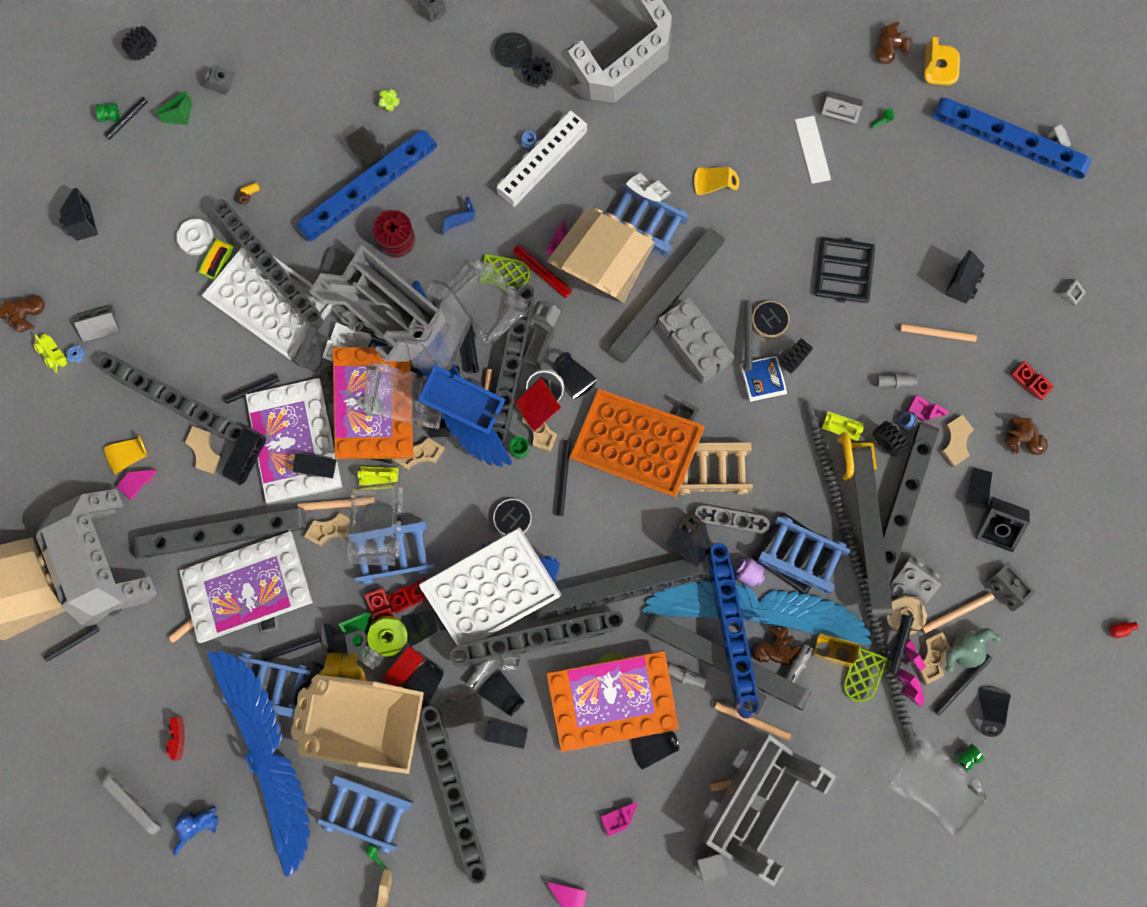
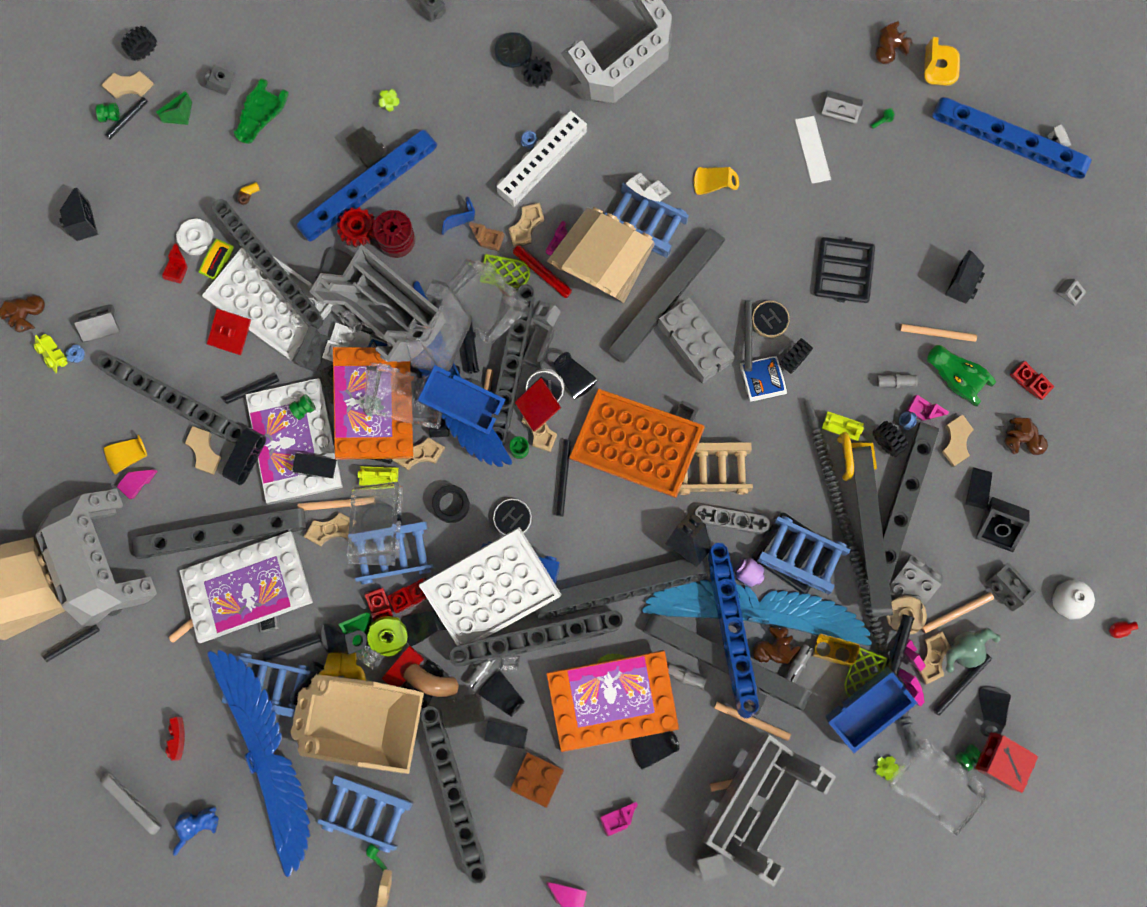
(121, 85): none -> tan tile
(176, 266): none -> red slope
(229, 331): none -> red piece
(259, 111): none -> green animal
(301, 407): none -> green wheel
(350, 220): none -> red gear
(429, 683): none -> medium nougat cylinder
(436, 504): none -> black tyre
(486, 237): none -> medium nougat slope
(530, 218): none -> tan tile
(537, 780): none -> dark orange brick
(870, 710): none -> blue piece
(886, 767): none -> lime plant
(961, 375): none -> green animal
(1006, 762): none -> brick
(1073, 599): none -> white cylinder

